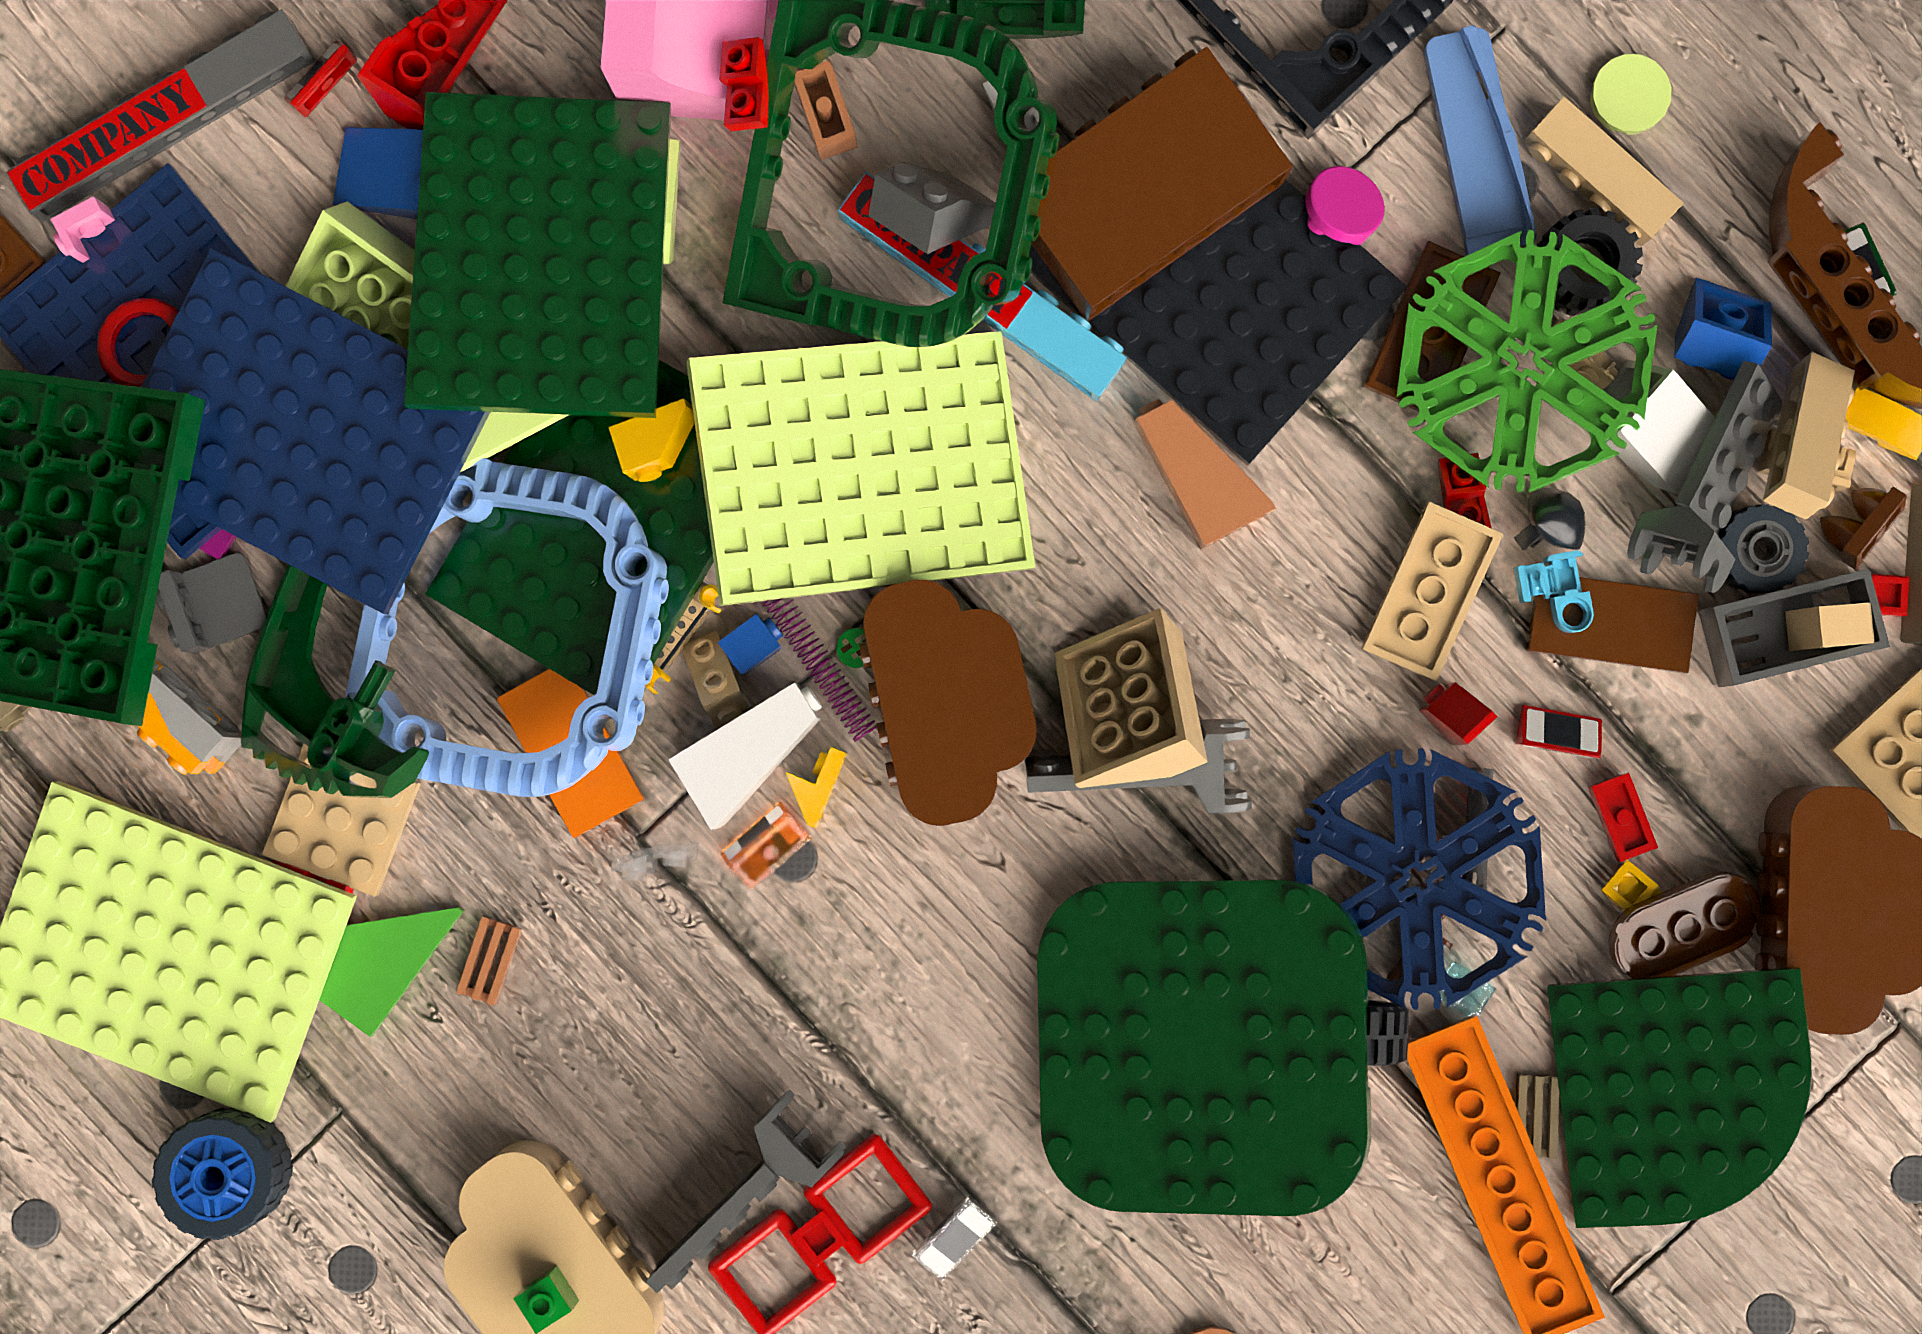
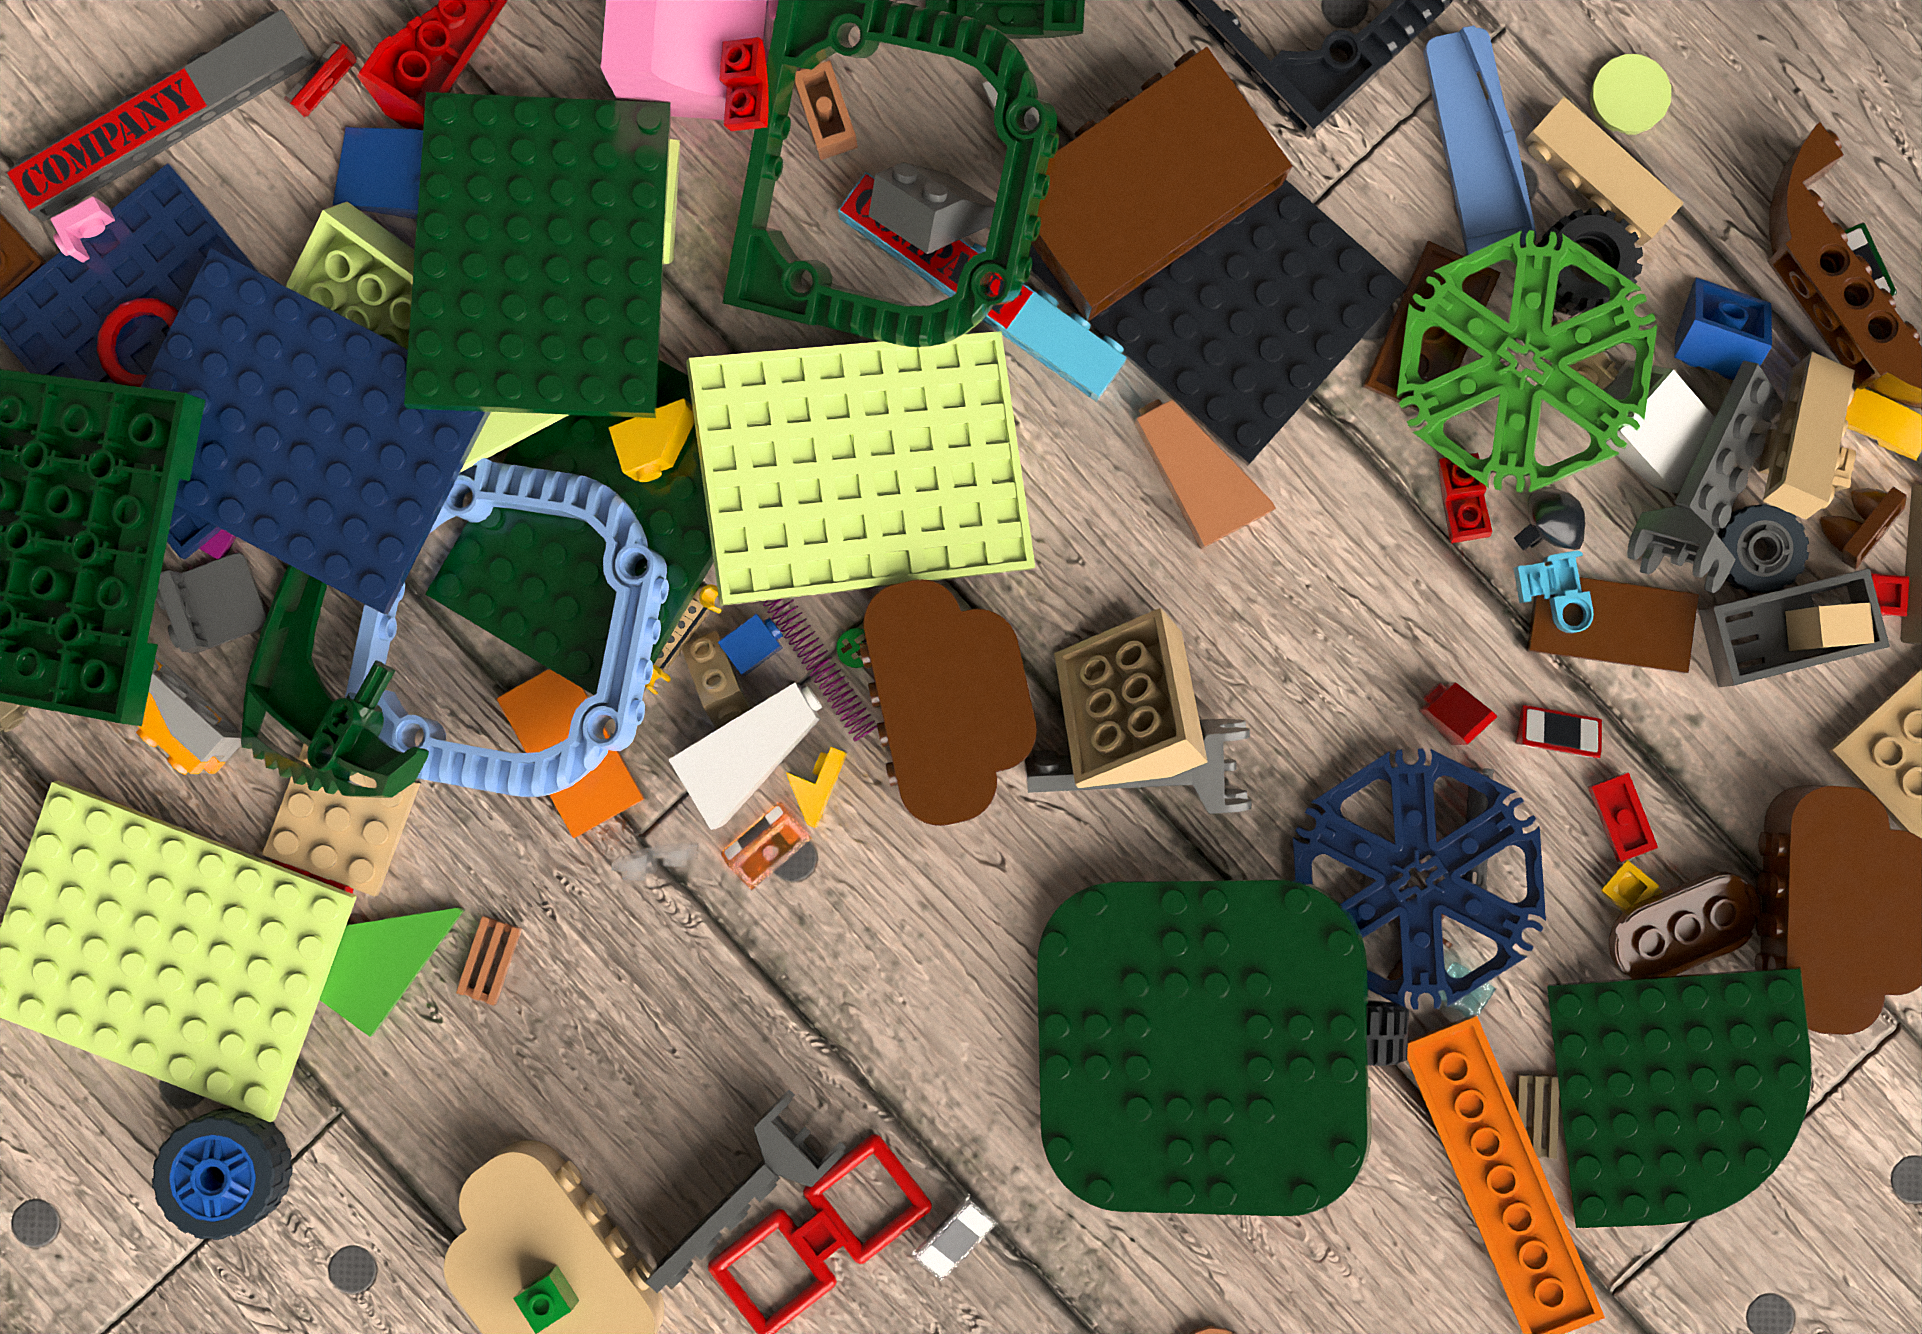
(1344, 205): dark pink tile -> none
(1432, 591): tan plate -> none

